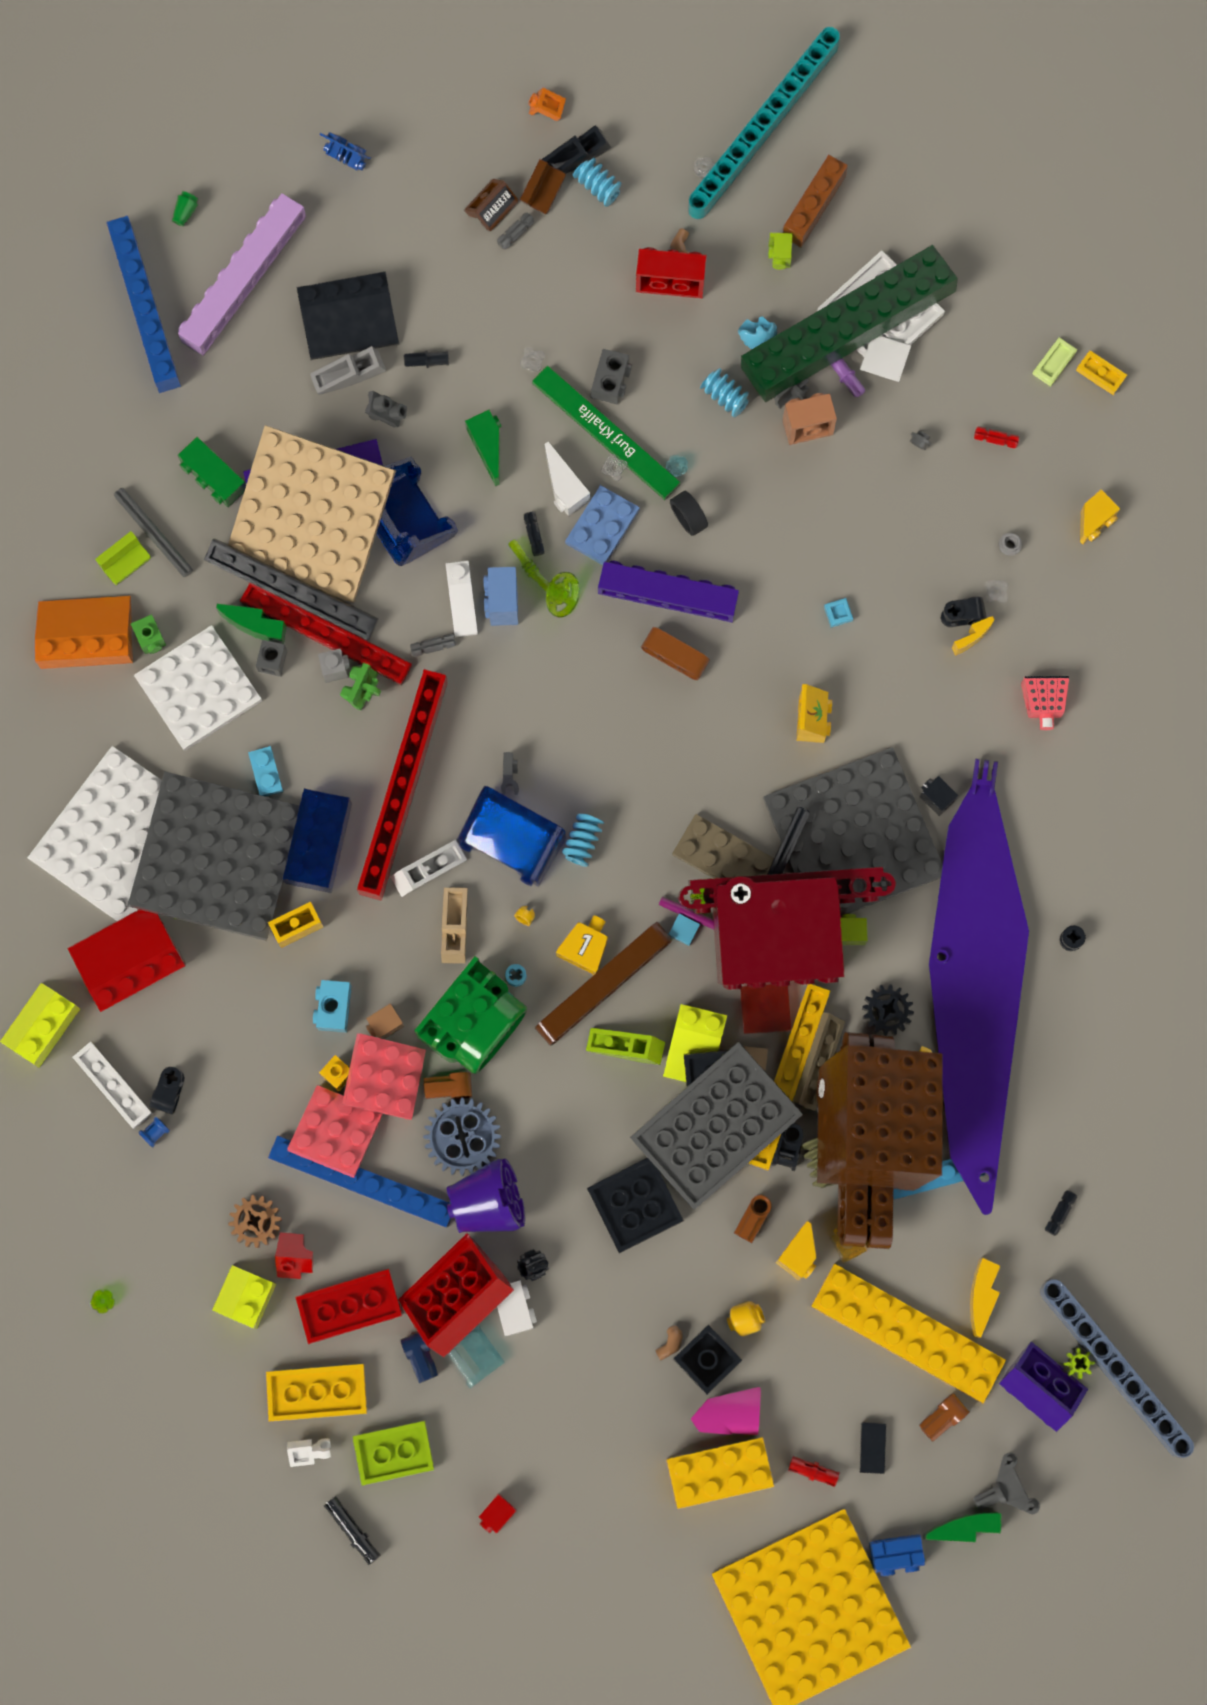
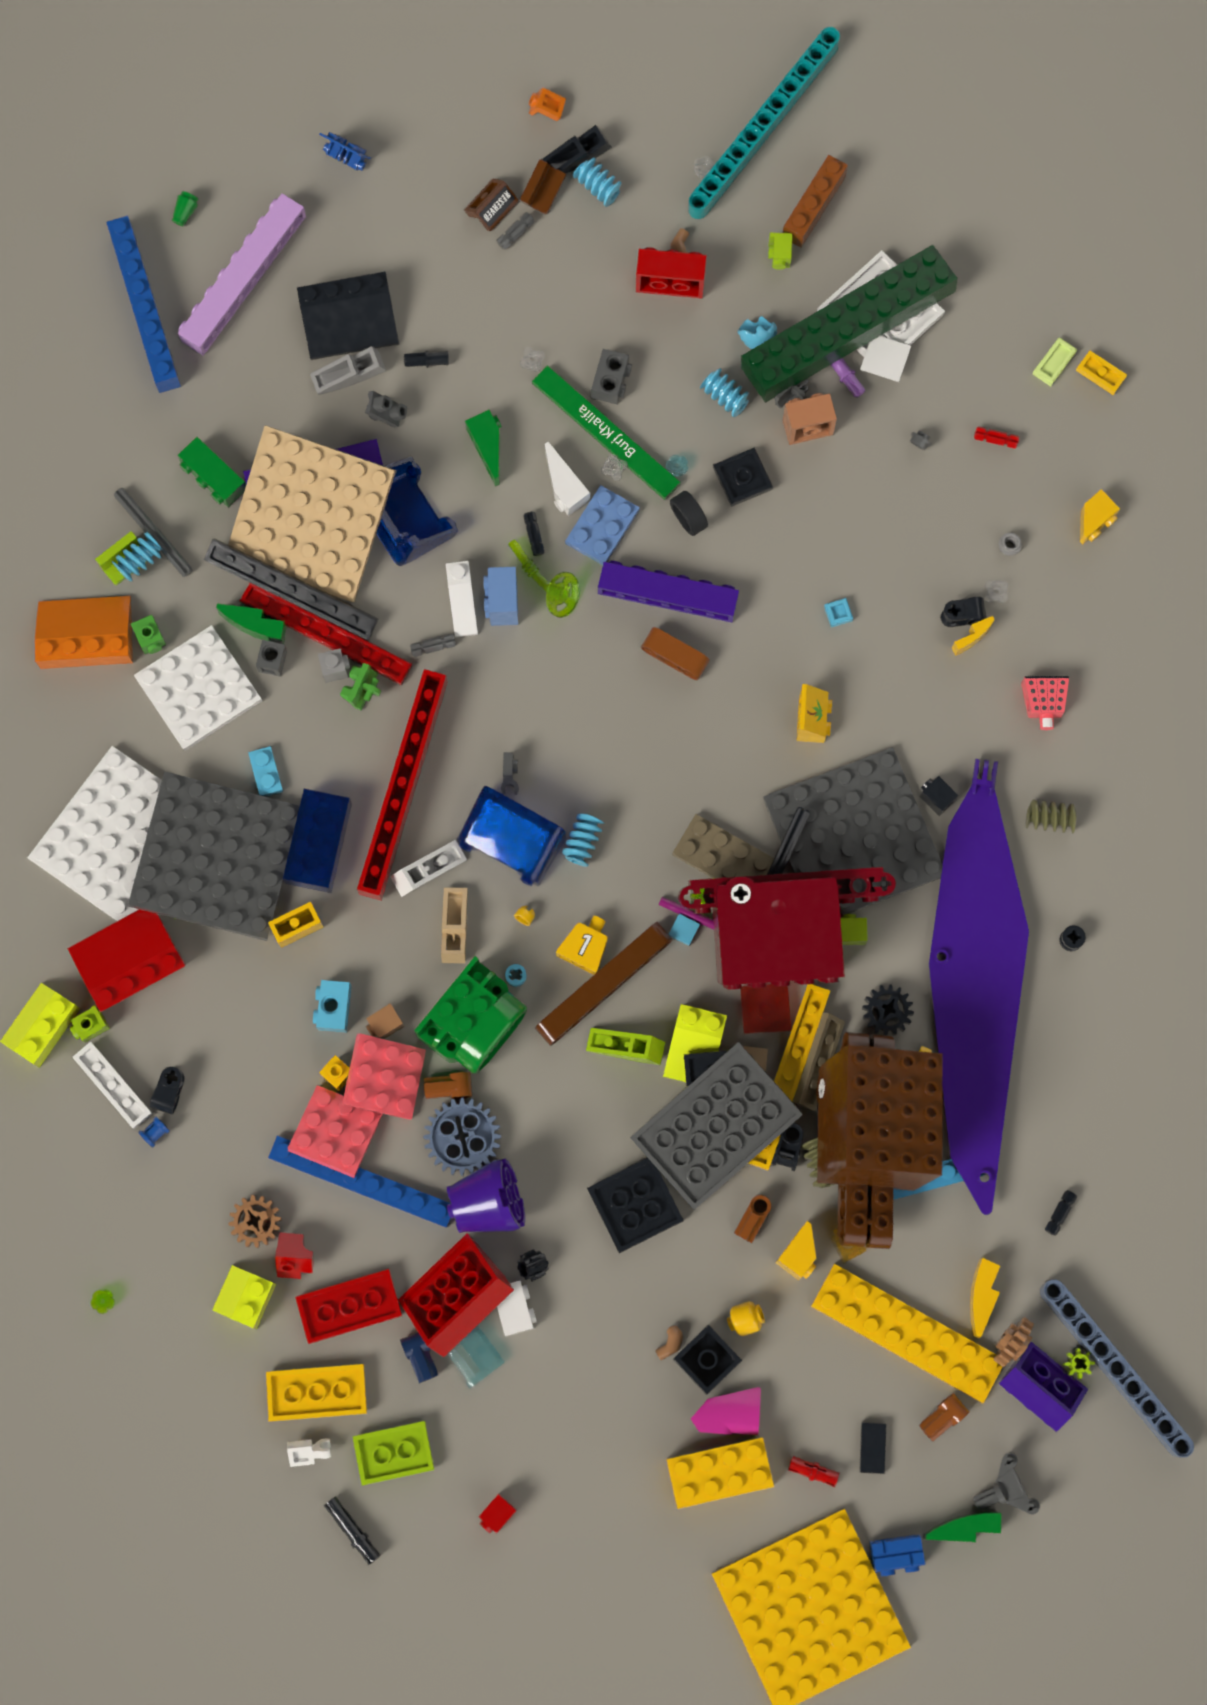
(97, 1025): none -> lime brick
(138, 556): none -> medium azure piece
(742, 477): none -> black plate
(1013, 1342): none -> medium nougat gear
(1051, 815): none -> olive piece

